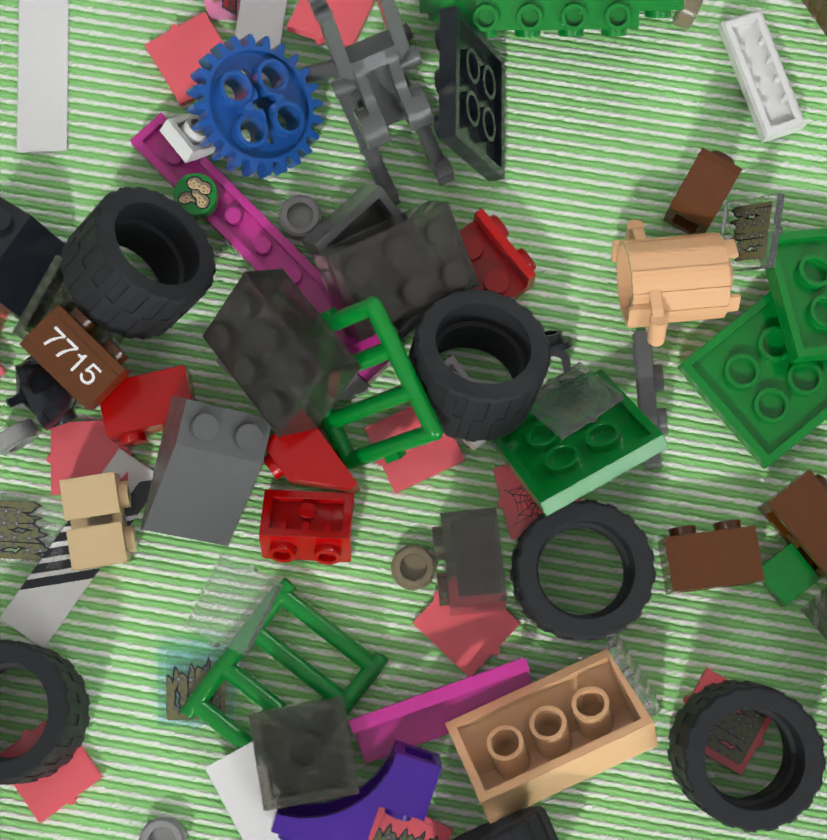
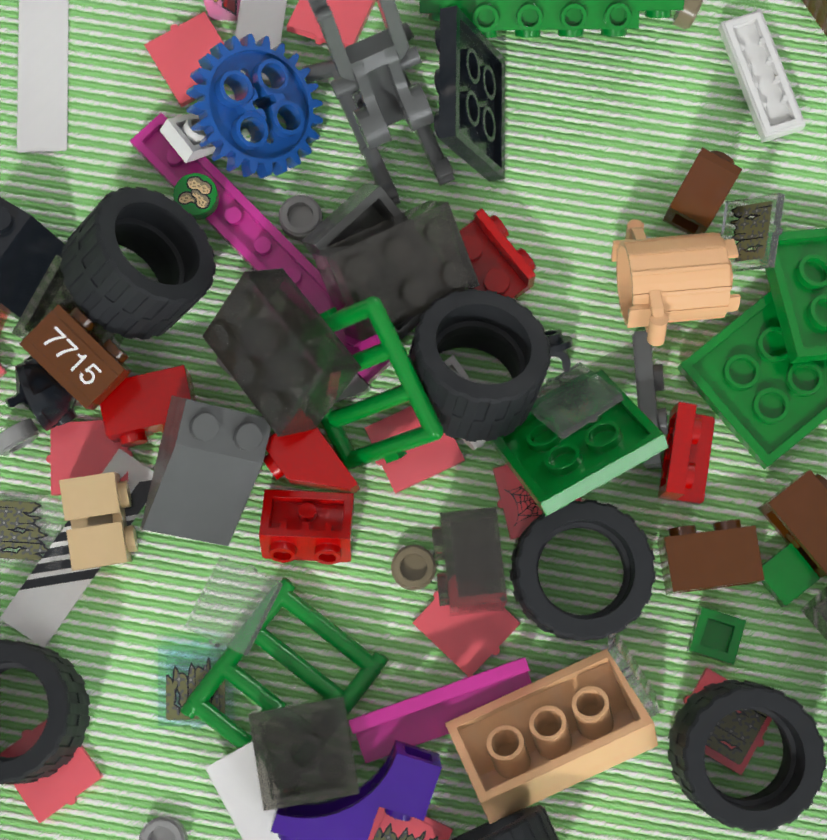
(688, 455): none -> red bracket
(716, 635): none -> green tile

